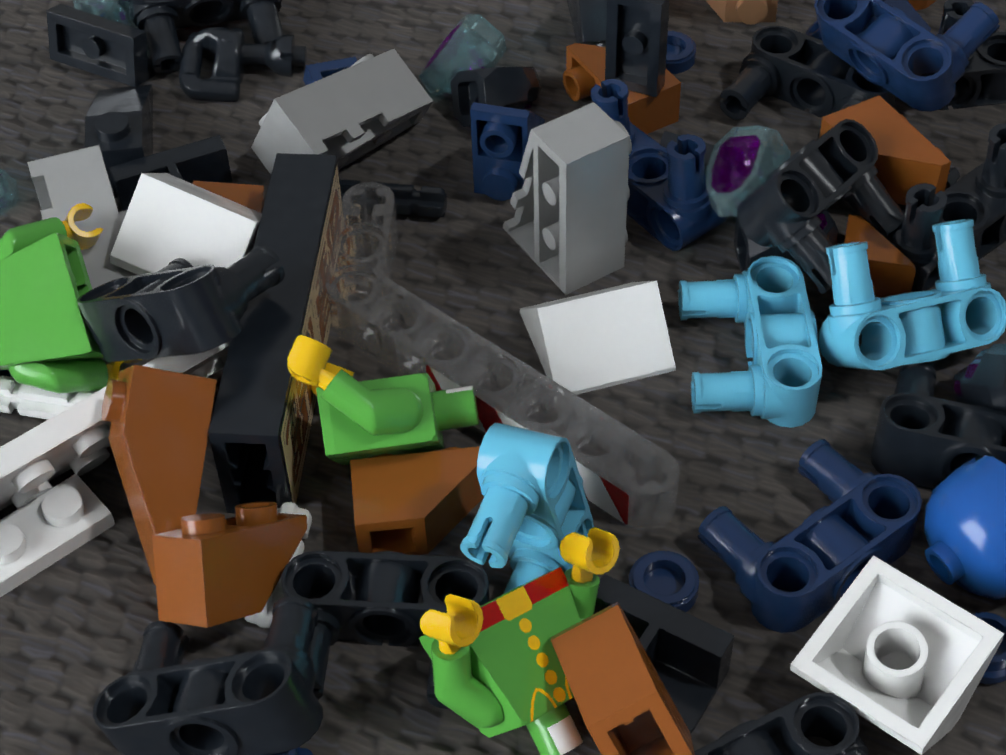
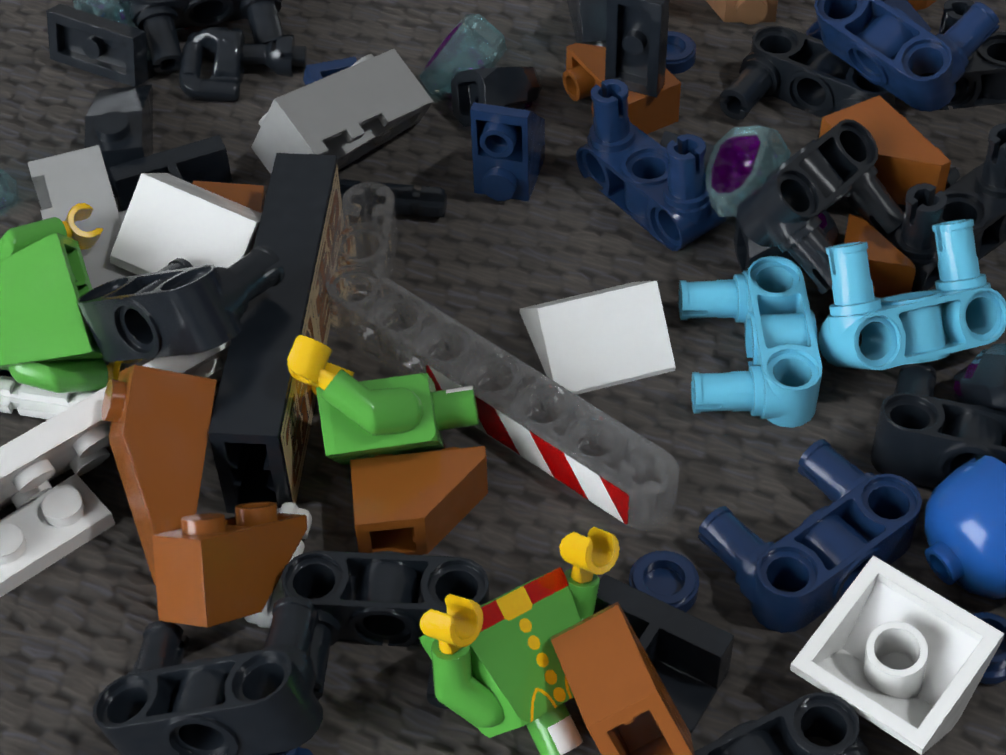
(527, 503): medium azure piece -> none
(574, 197): light grey wedge -> none

